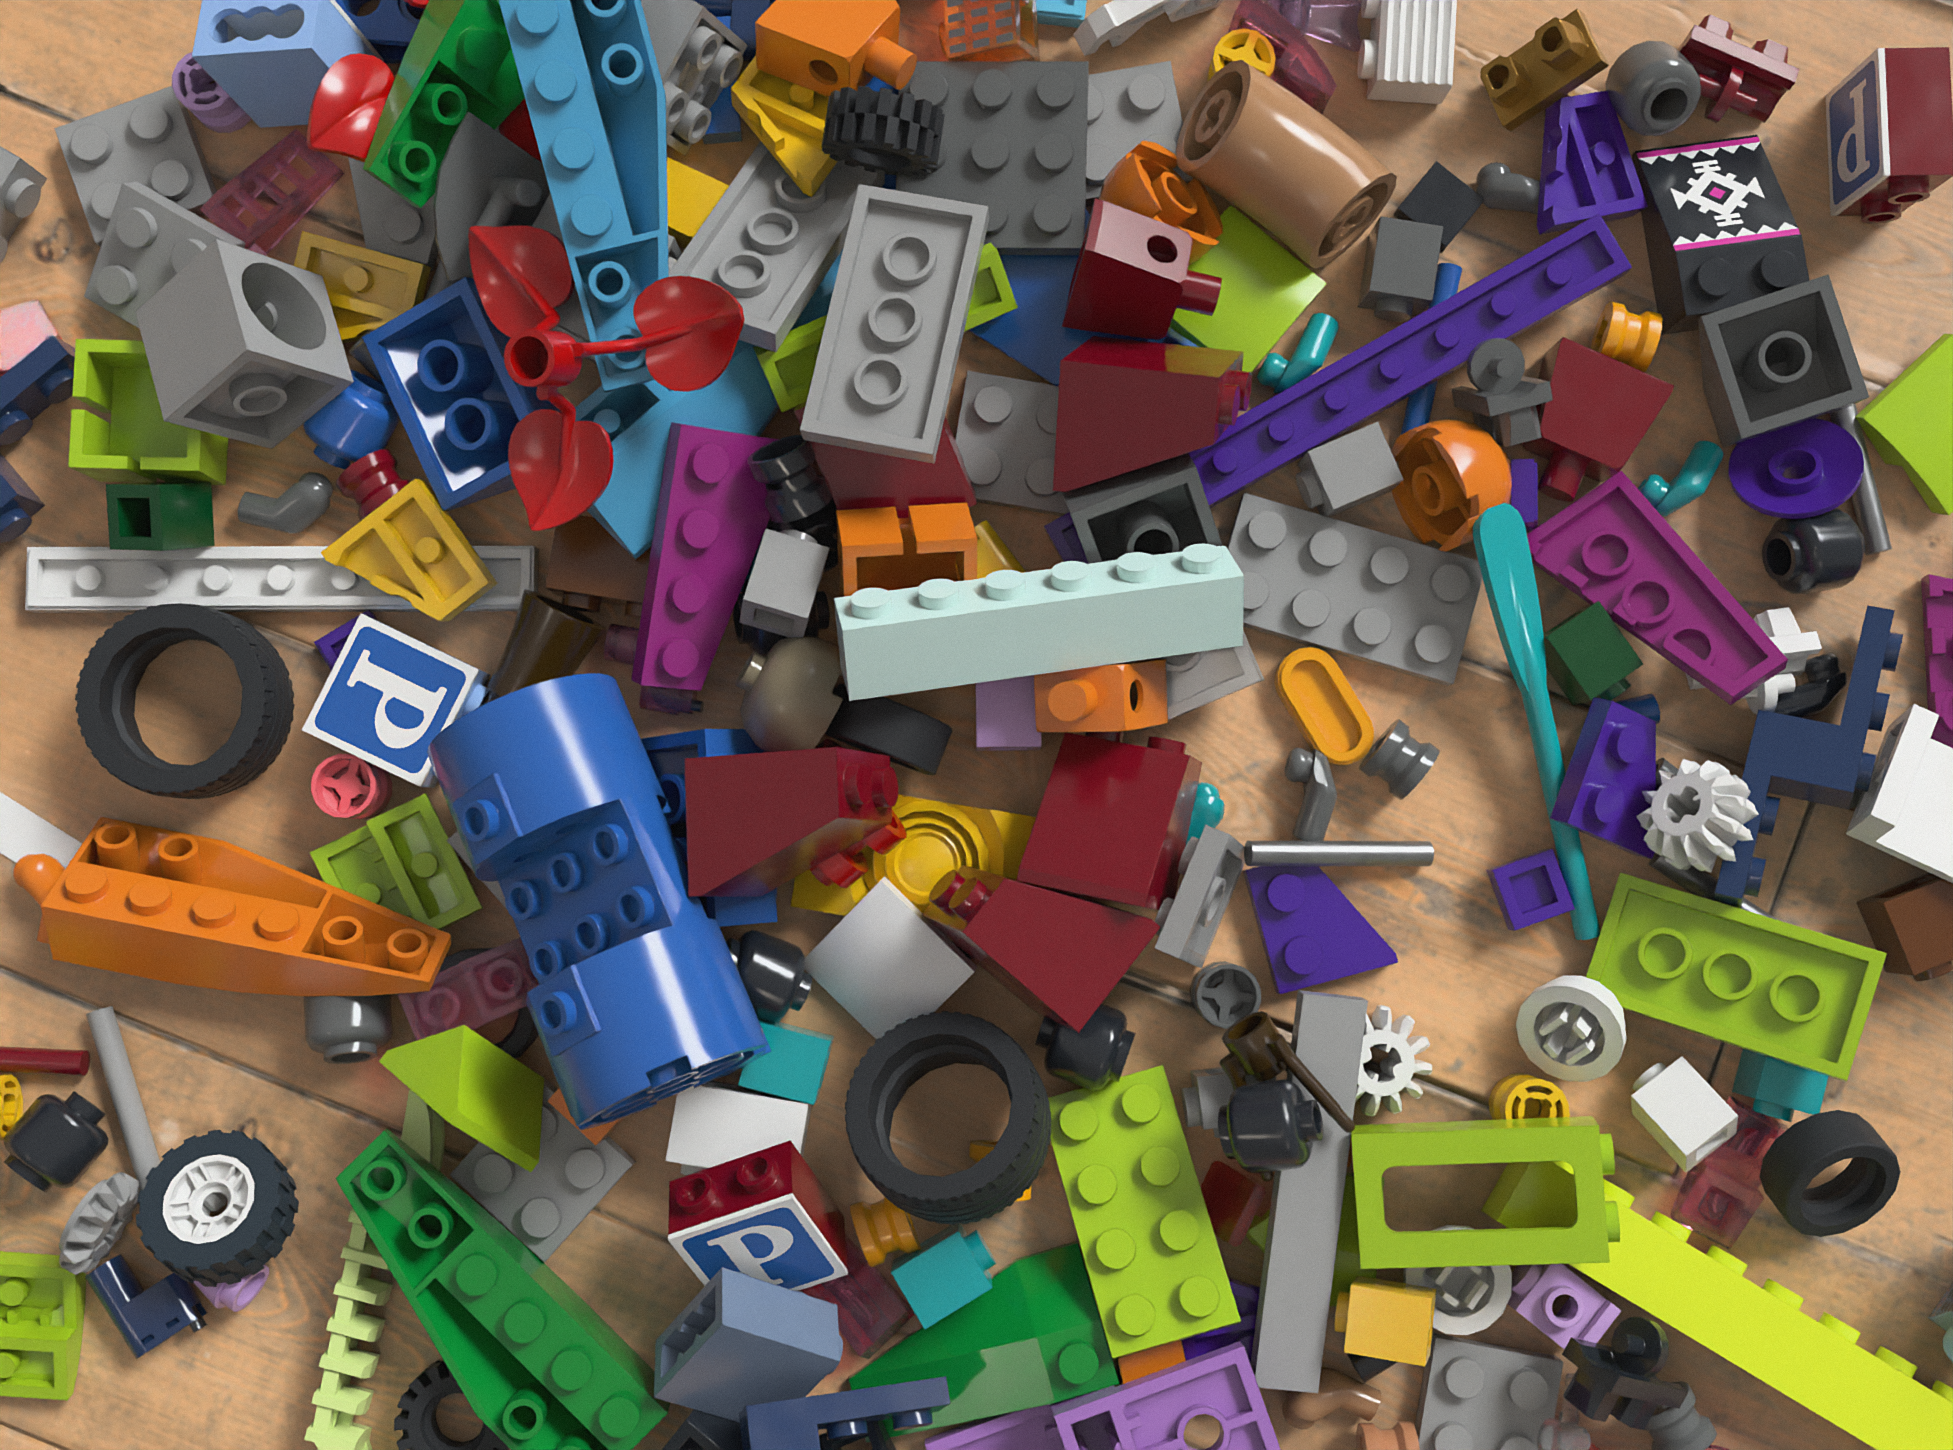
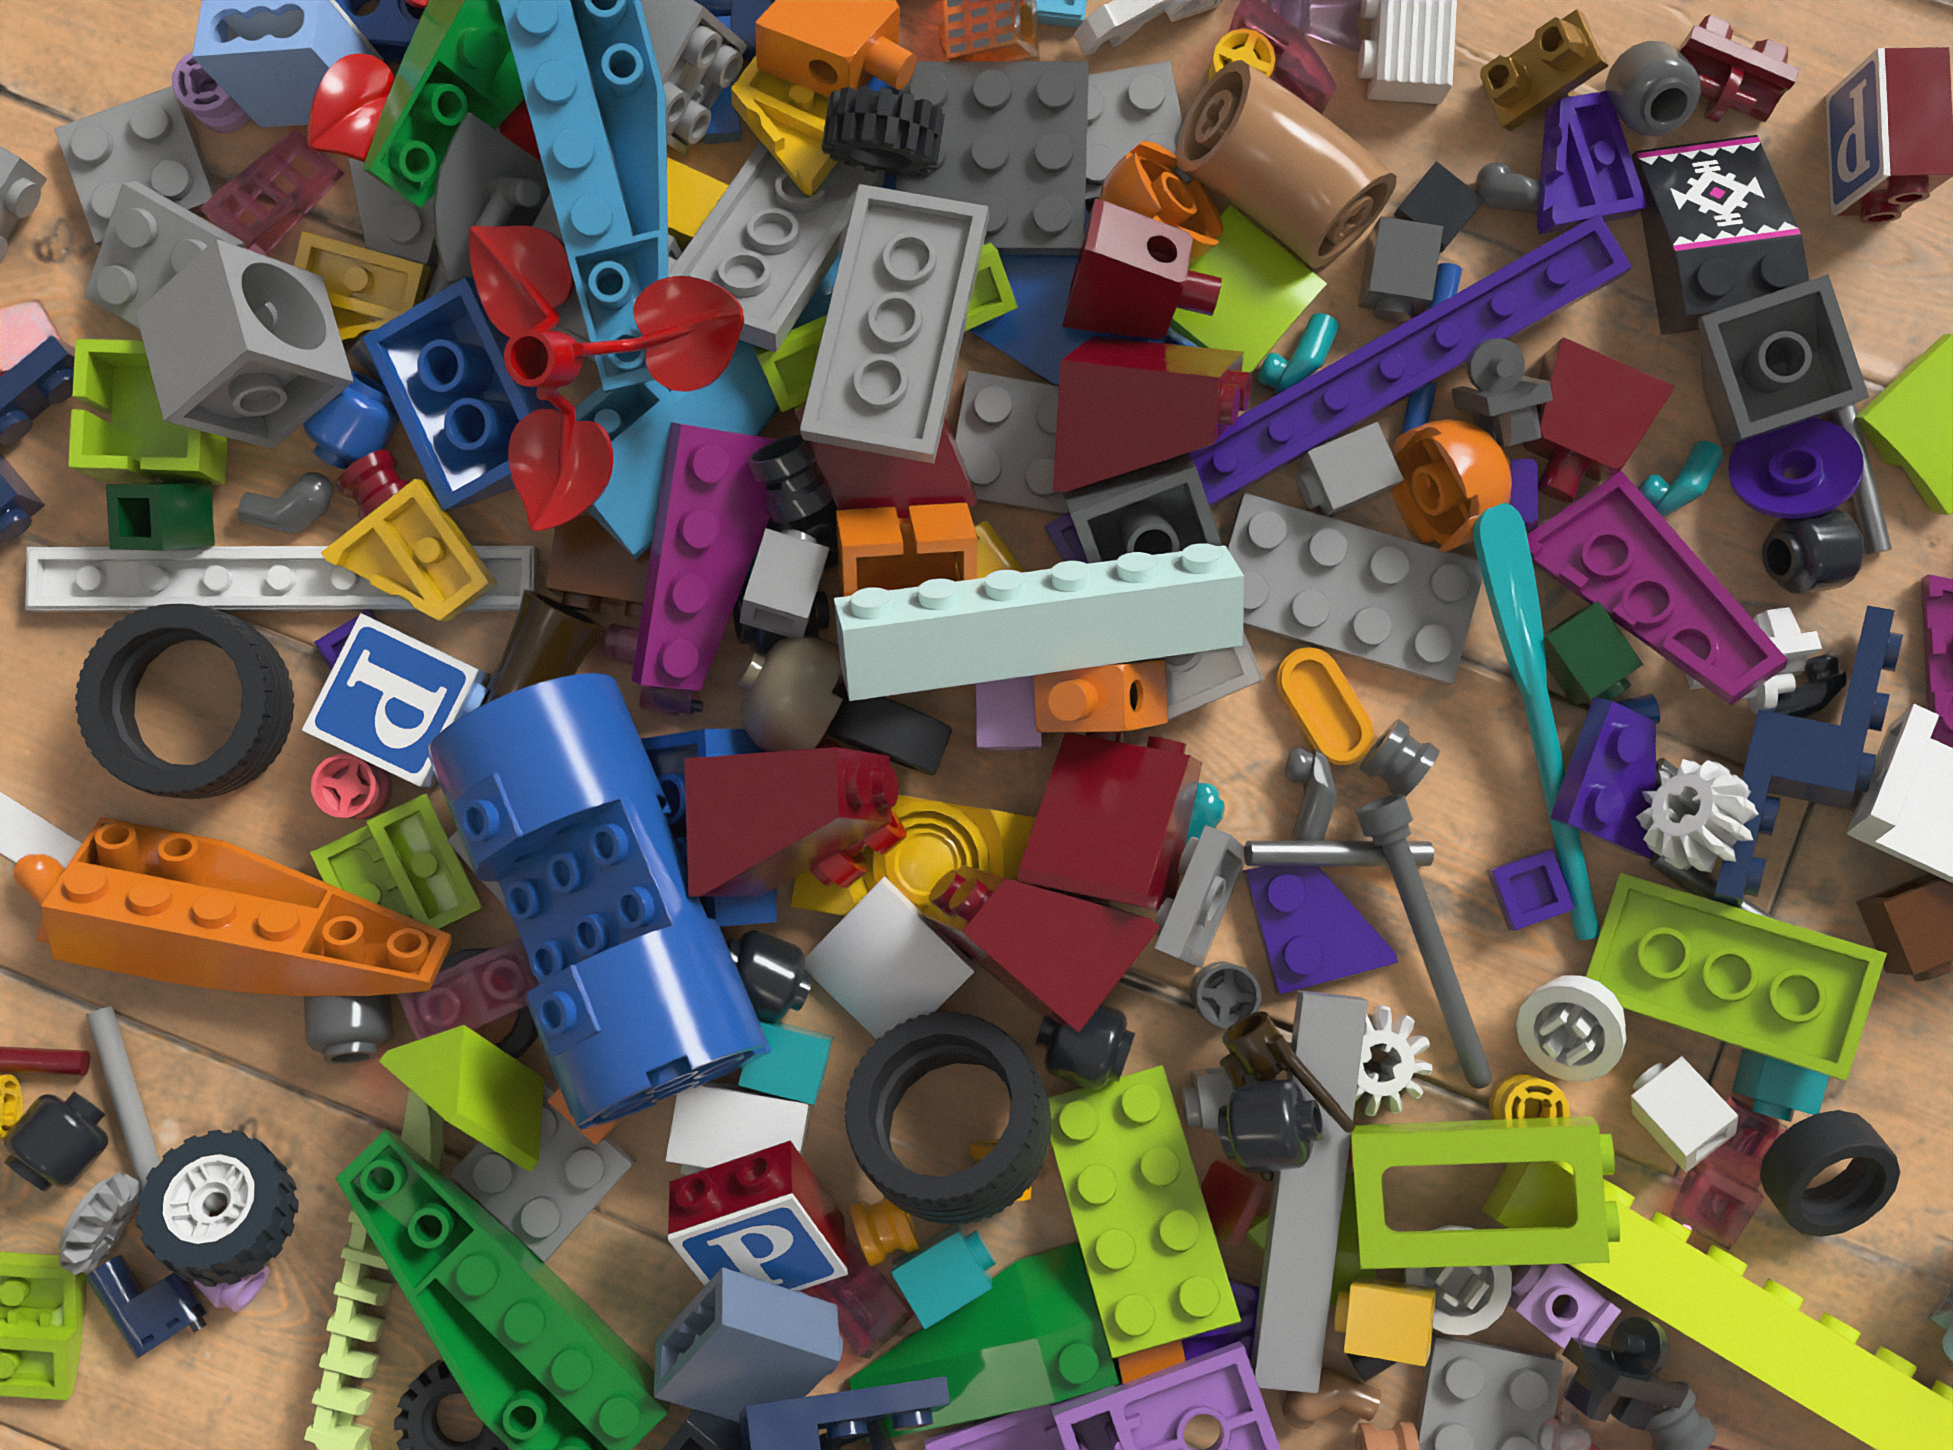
(1388, 825): none -> dark grey piece
(1627, 335): light orange wheel -> none

